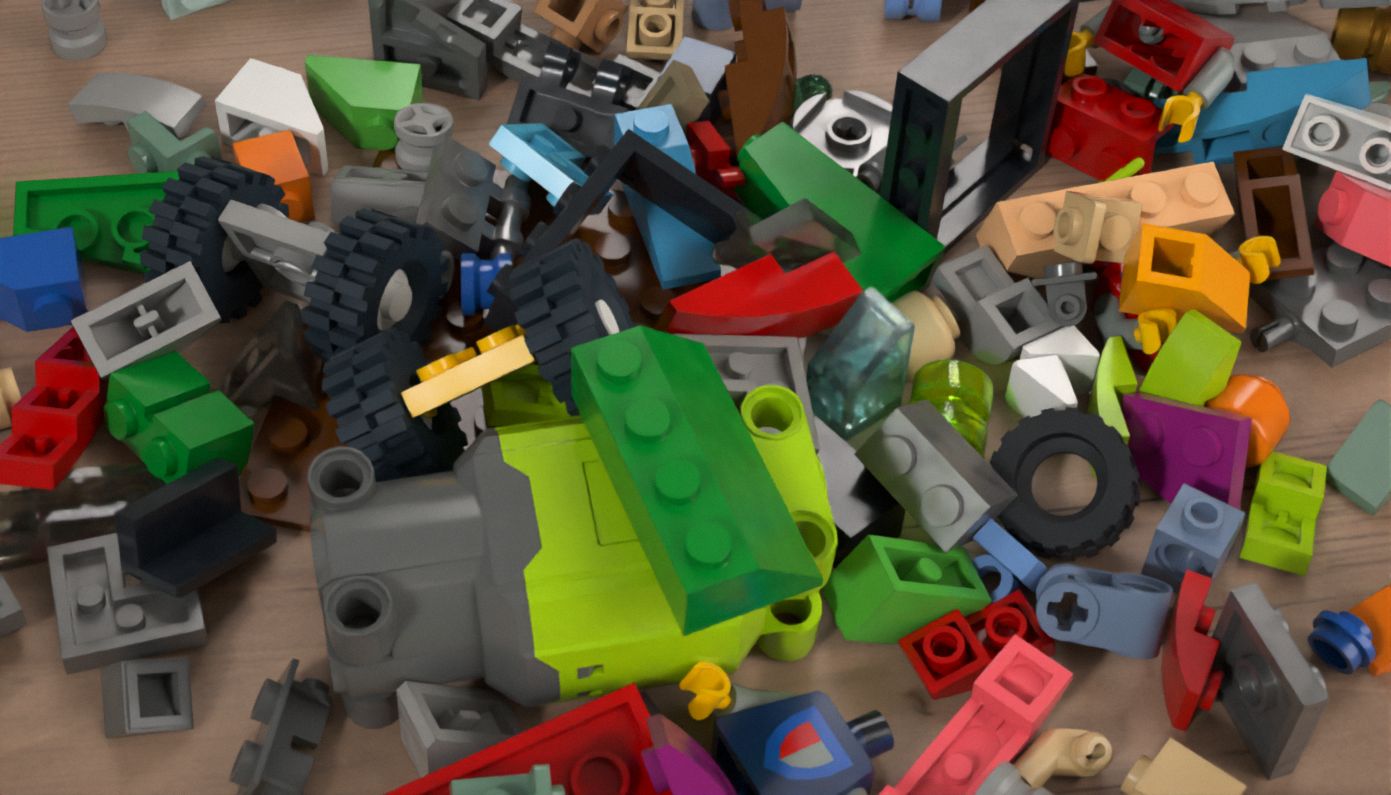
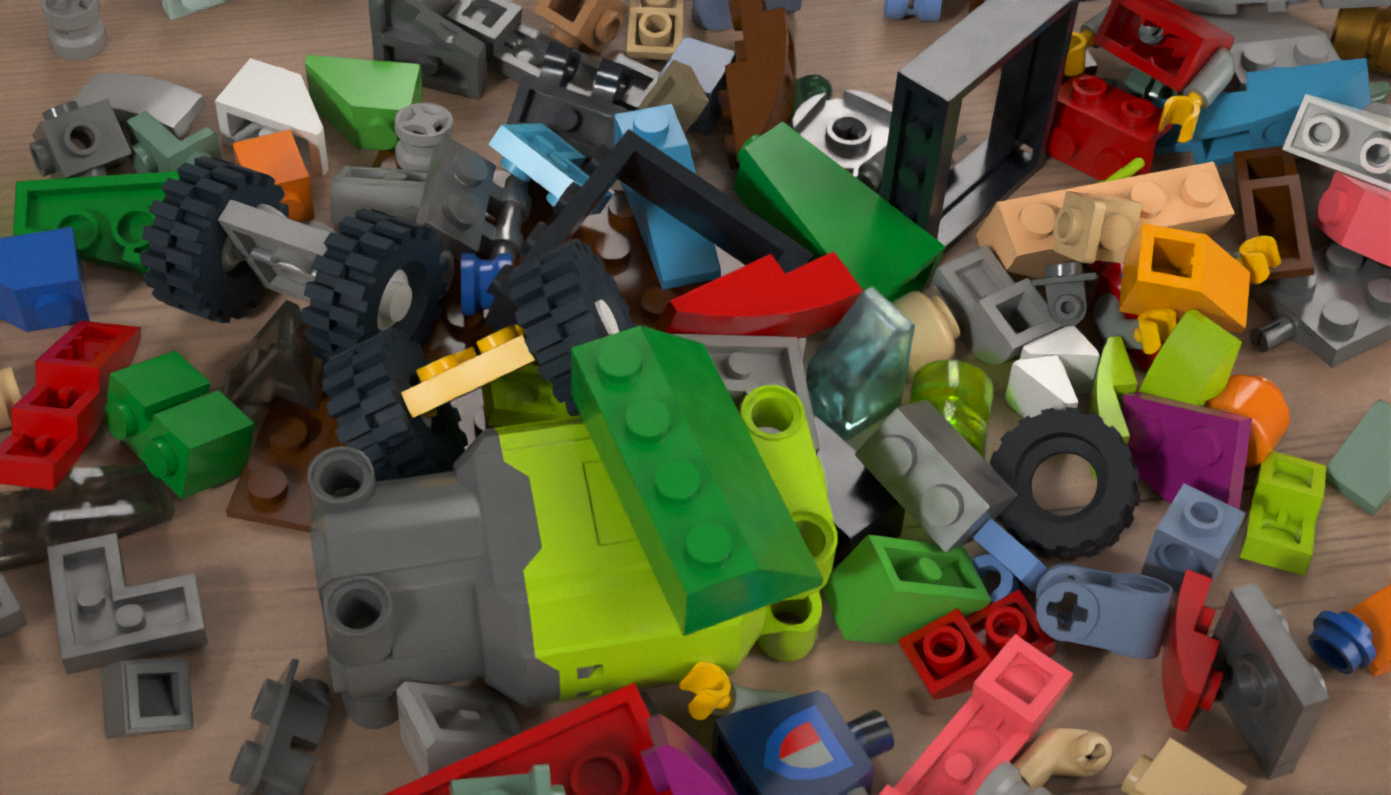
(91, 129): none -> dark grey brick
(147, 321): light grey slope -> none
(190, 531): black panel -> none
(712, 158): red plate -> none
(791, 236): clear smoke slope -> none

